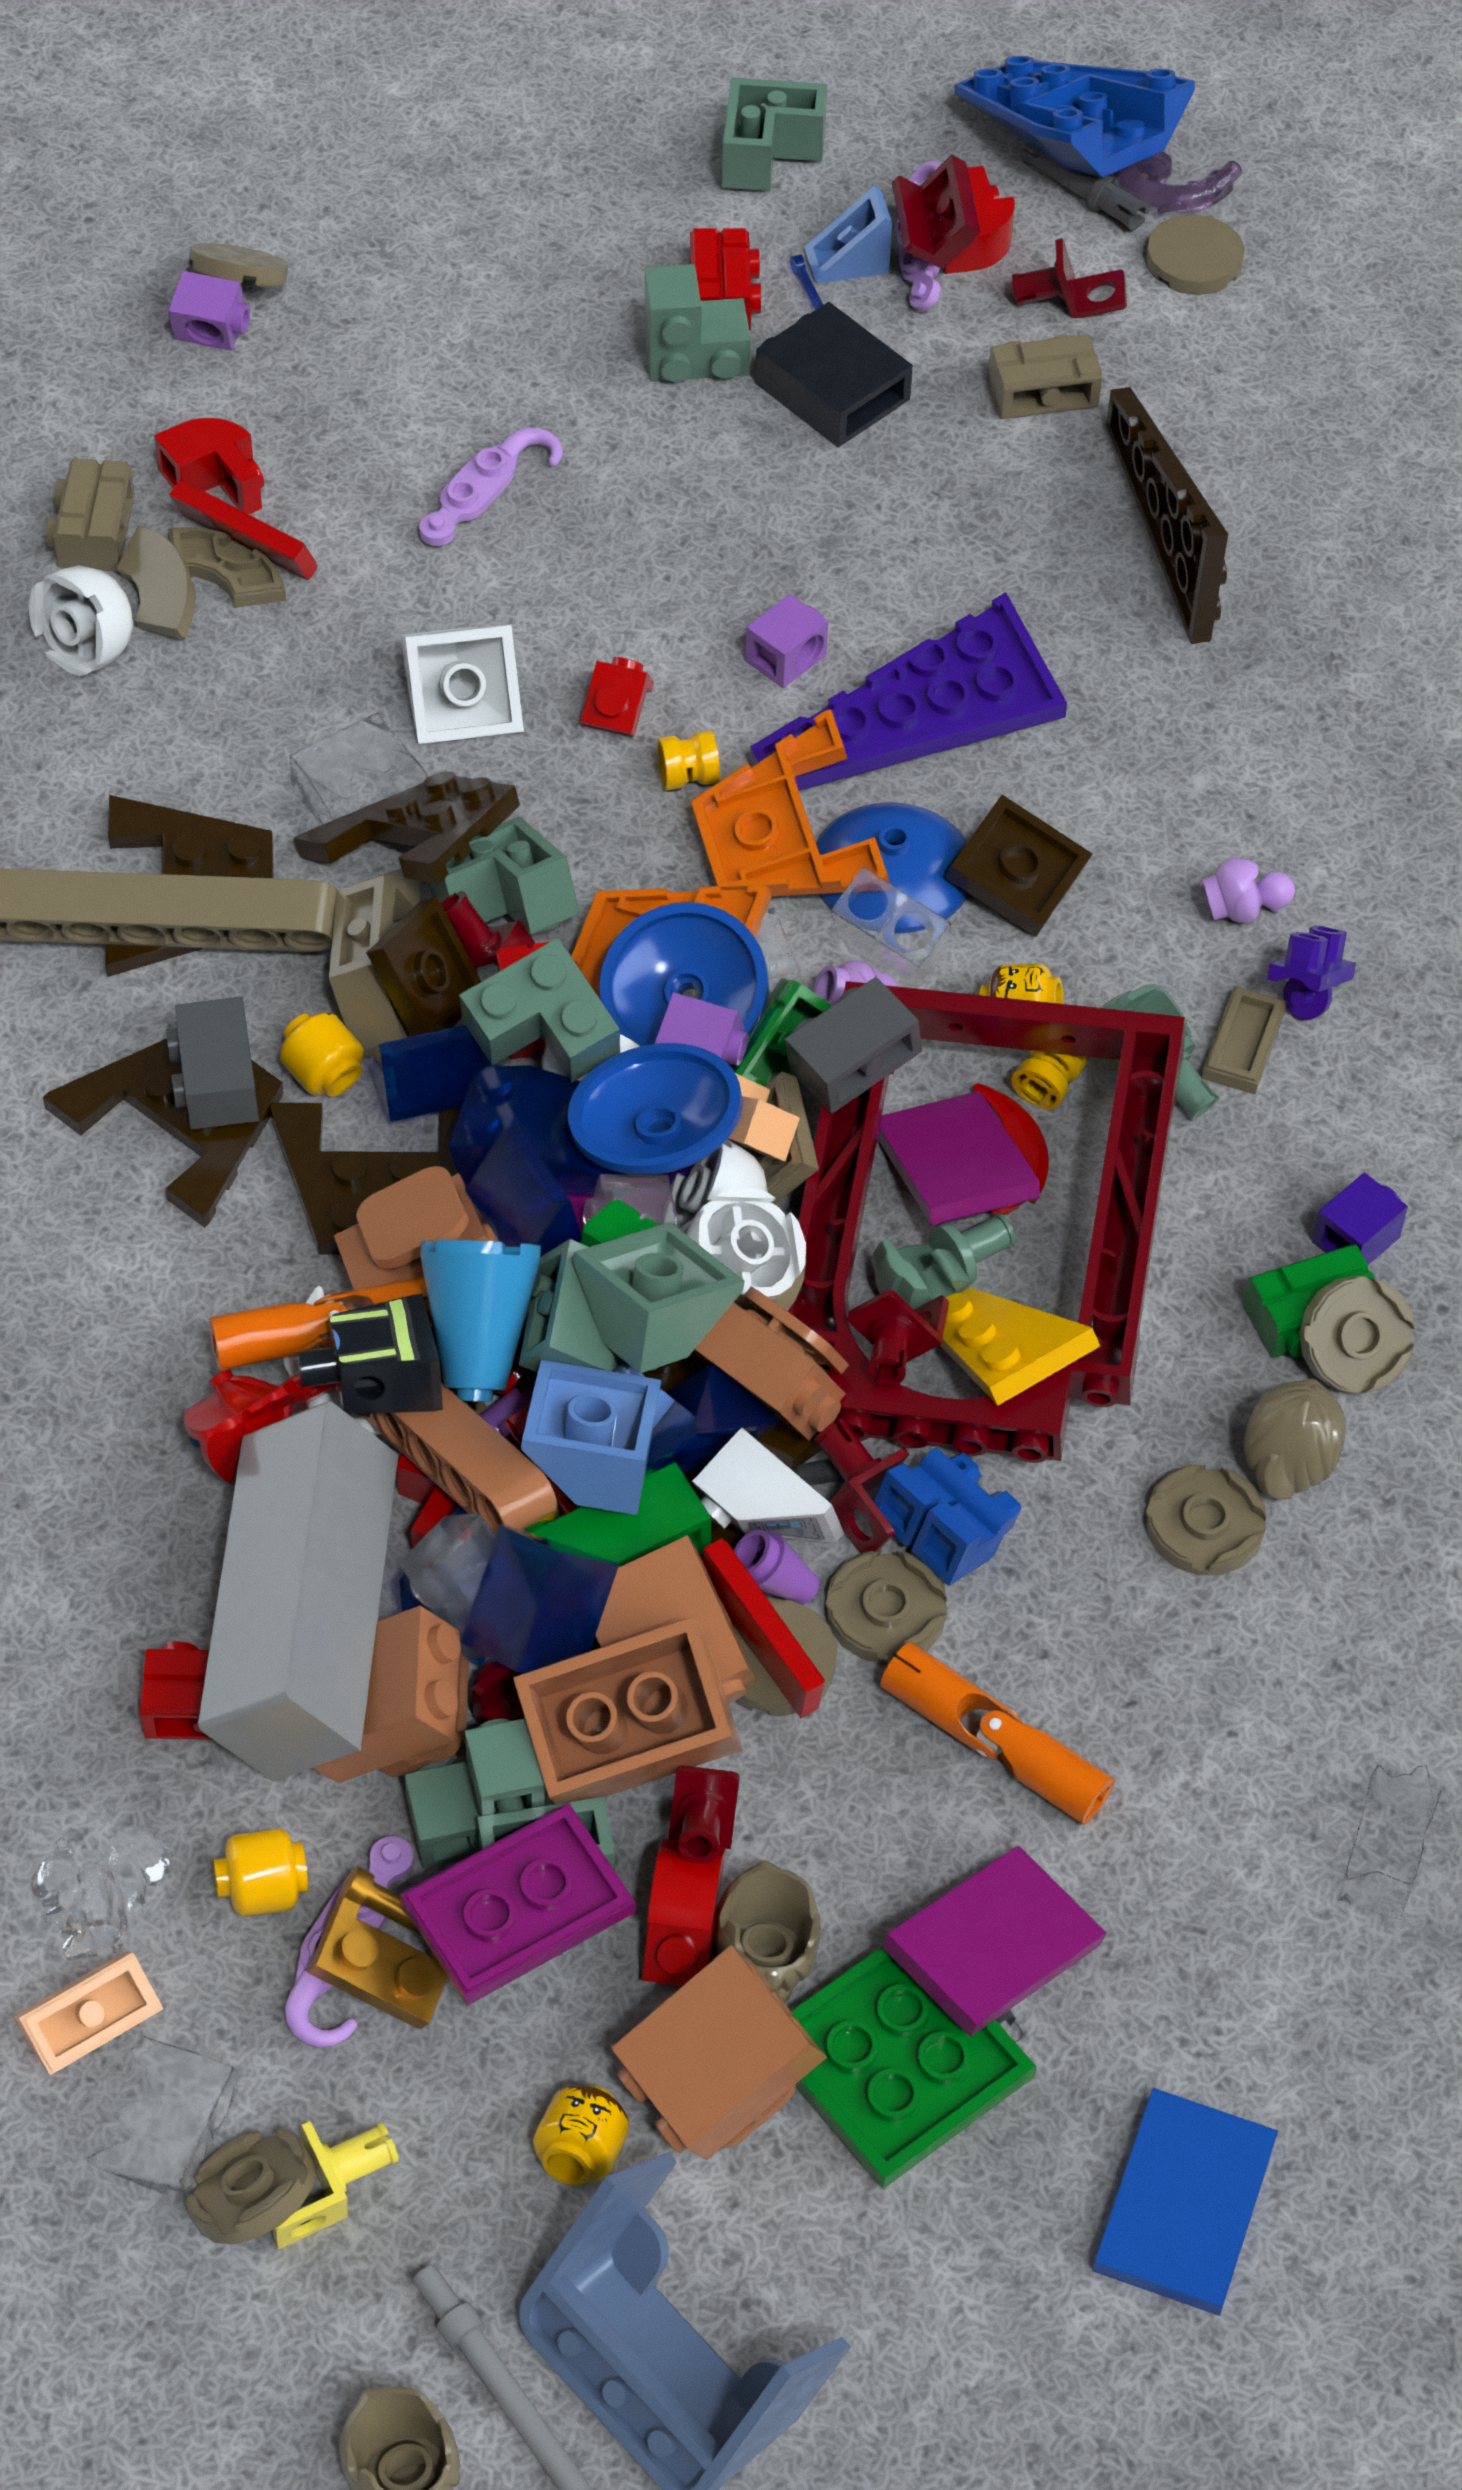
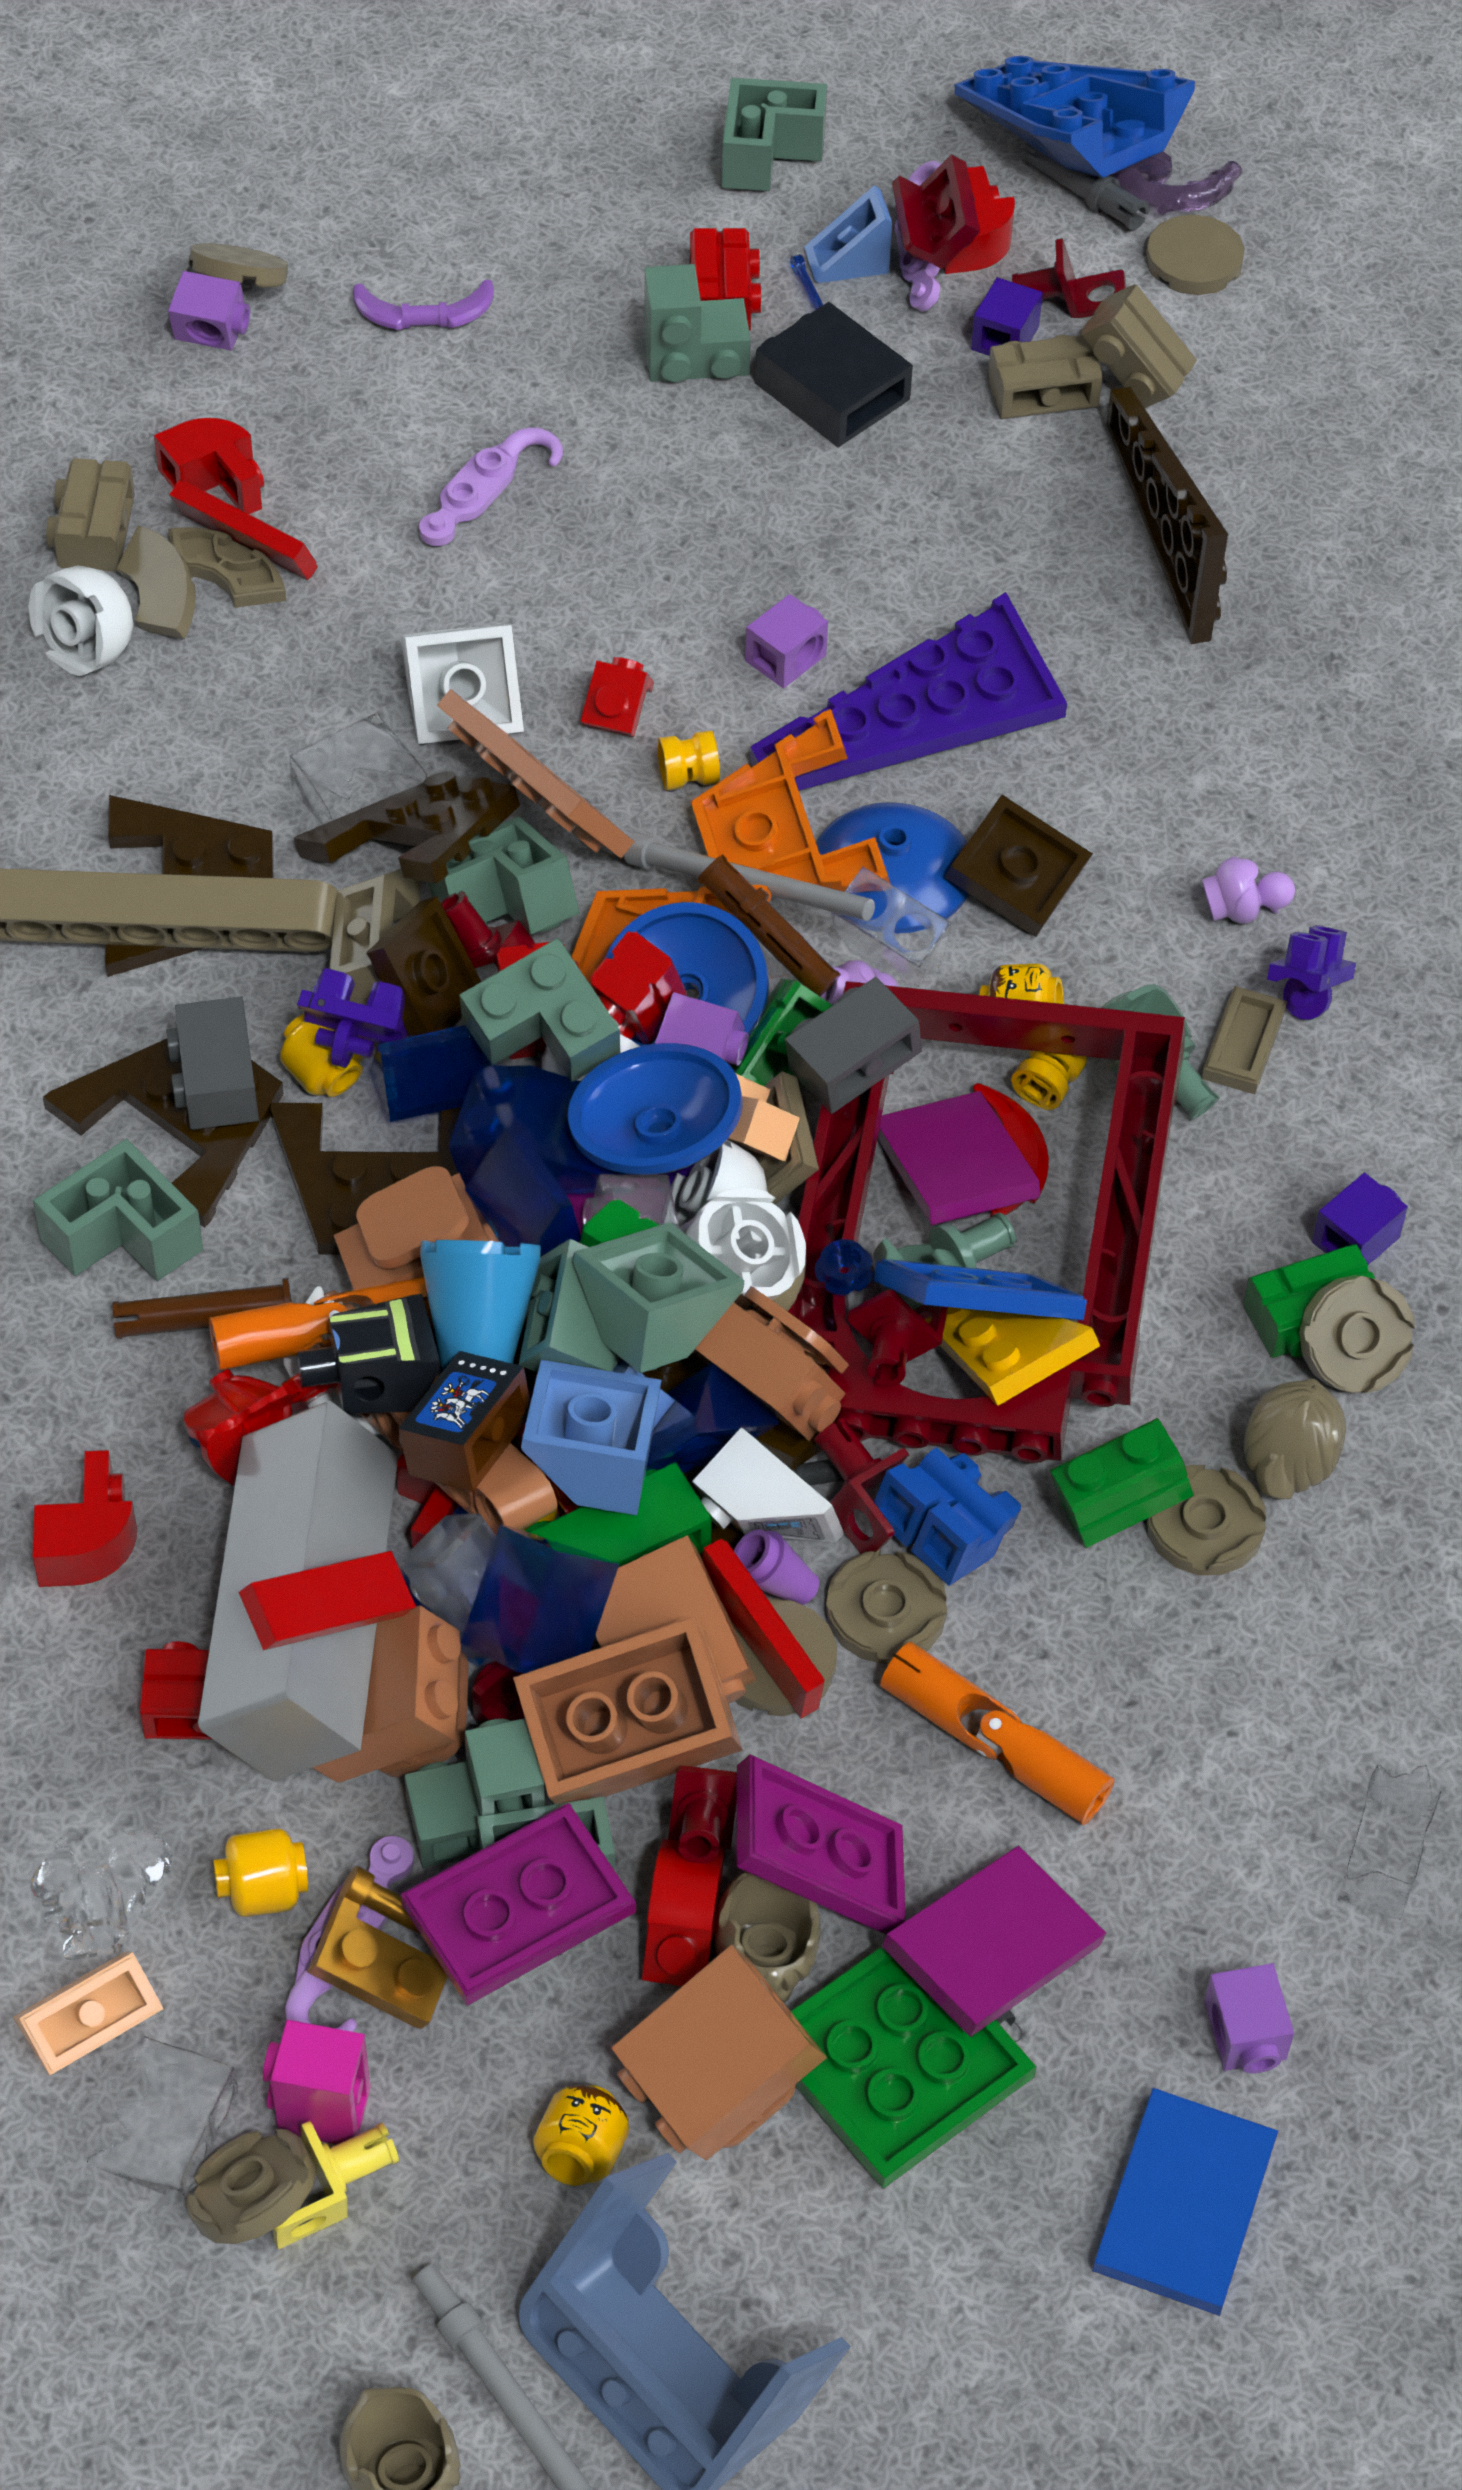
(89, 1538): none -> red brick
(115, 1204): none -> sand green brick
(193, 1310): none -> reddish brown pin
(318, 2078): none -> dark pink brick
(326, 1600): none -> red tile
(355, 1024): none -> dark purple hips
(419, 315): none -> medium lavender piece
(465, 1421): none -> brick
(533, 777): none -> nougat plate
(637, 986): none -> red brick
(648, 852): none -> light grey bar
(768, 925): none -> reddish brown pin
(820, 1845): none -> magenta tile
(844, 1254): none -> clear blue plate
(979, 1289): none -> blue tile
(1006, 315): none -> dark purple brick
(1122, 1482): none -> green brick
(1138, 345): none -> dark tan brick
(1249, 2018): none -> medium lavender brick

